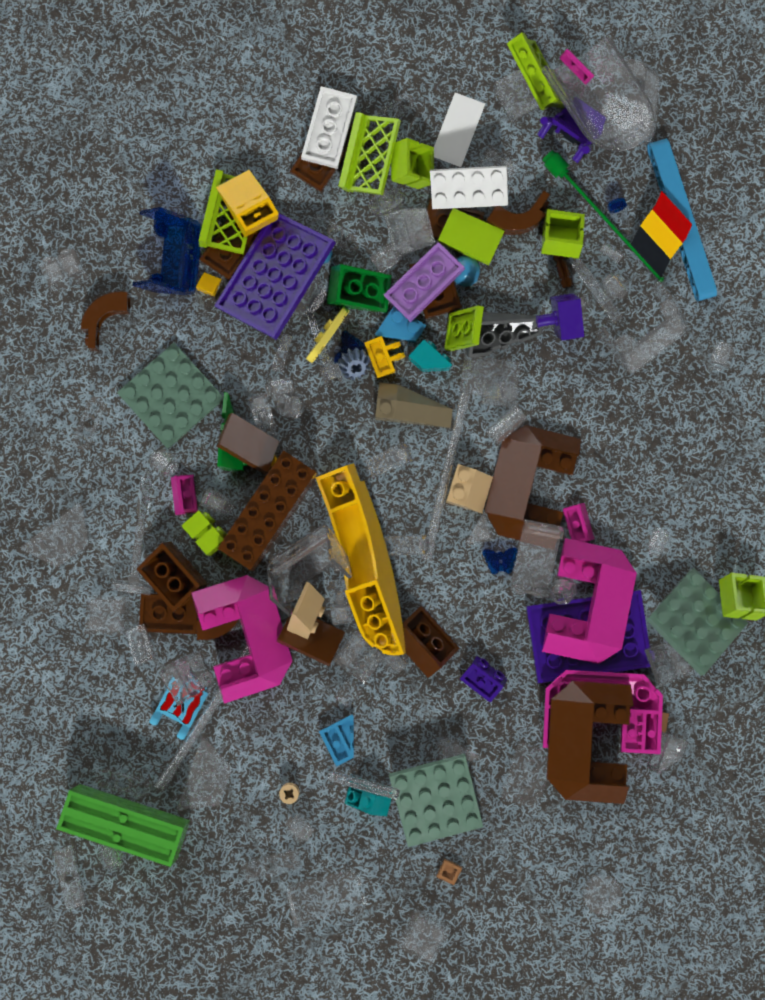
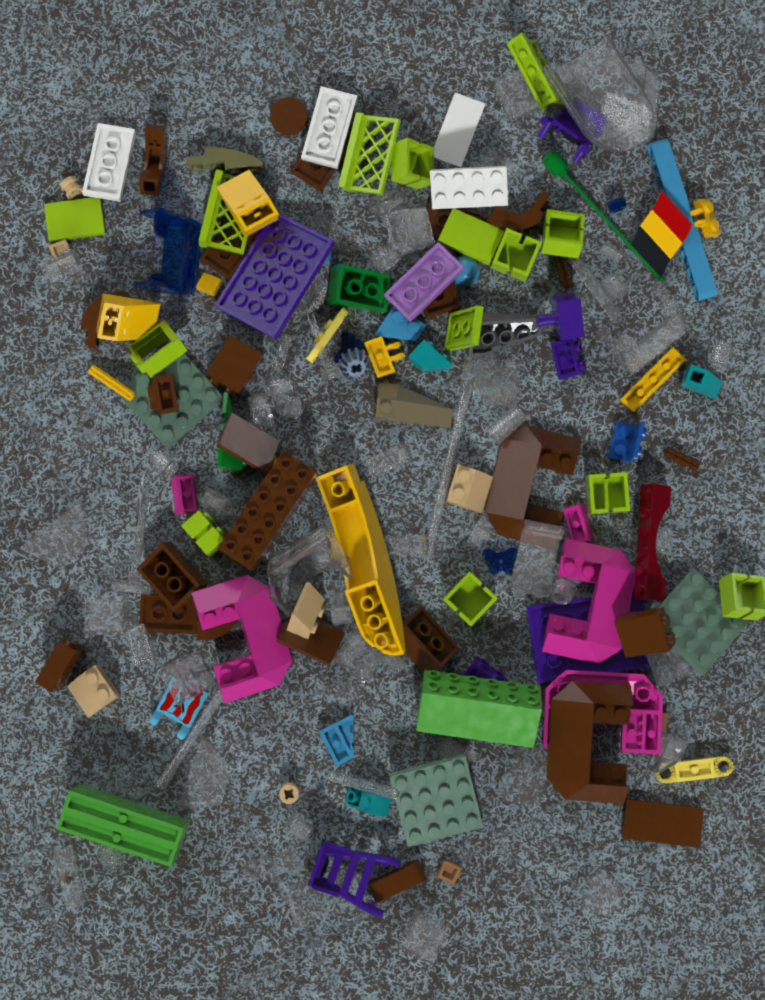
(57, 247): none -> tan tile
(60, 665): none -> reddish brown brick
(71, 187): none -> tan wheel
(74, 219): none -> lime tile
(93, 690): none -> tan slope
(109, 162): none -> white plate
(111, 382): none -> yellow axle
(125, 317): none -> yellow slope
(152, 340): none -> lime window
(155, 160): none -> reddish brown arch
(163, 394): none -> reddish brown slope
(233, 161): none -> olive slope
(234, 366): none -> reddish brown brick
(288, 116): none -> reddish brown tile
(333, 849): none -> dark purple hand
(396, 881): none -> reddish brown beam
(469, 599): none -> lime piece
(479, 708): none -> bright green brick
(515, 256): none -> lime piece
(568, 358): none -> dark purple bracket
(576, 66): dark pink slope -> none
(607, 494): none -> lime piece
(626, 441): none -> blue bracket
(645, 632): none -> reddish brown brick
(649, 581): none -> dark red arch
(652, 380): none -> yellow tile
(662, 823): none -> reddish brown tile
(682, 459): none -> reddish brown axle
(697, 770): none -> light yellow plate
(701, 381): none -> teal slope
(707, 221): none -> yellow hinge

